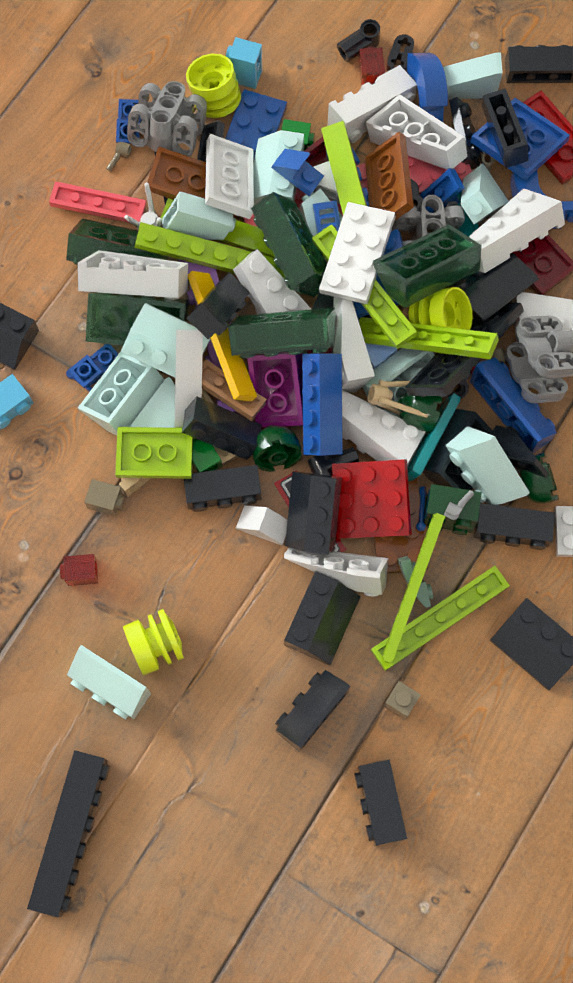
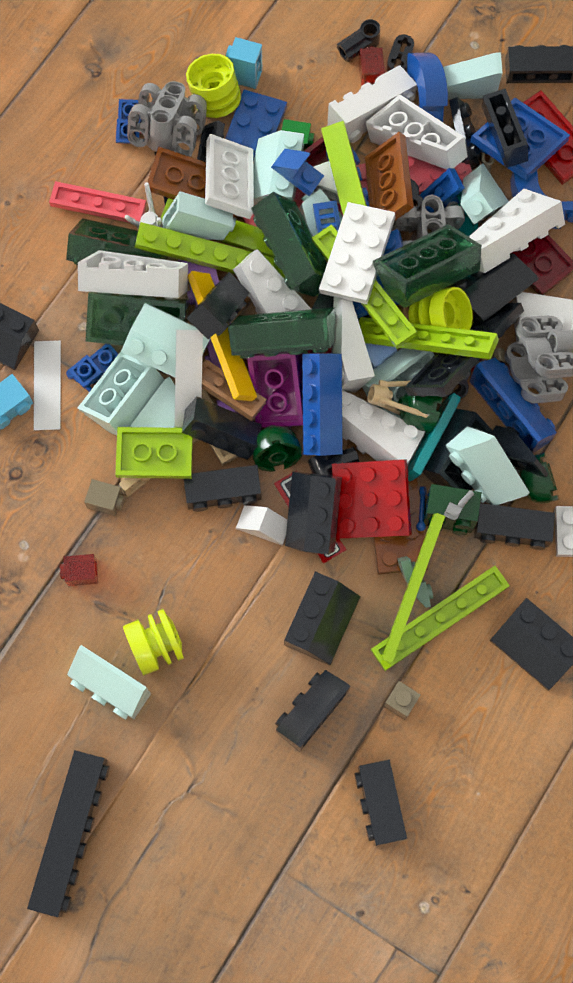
(47, 385): none -> white sticker
(122, 149): dark tan hand -> none
(205, 457): green brick -> none
(354, 571): white wedge -> none

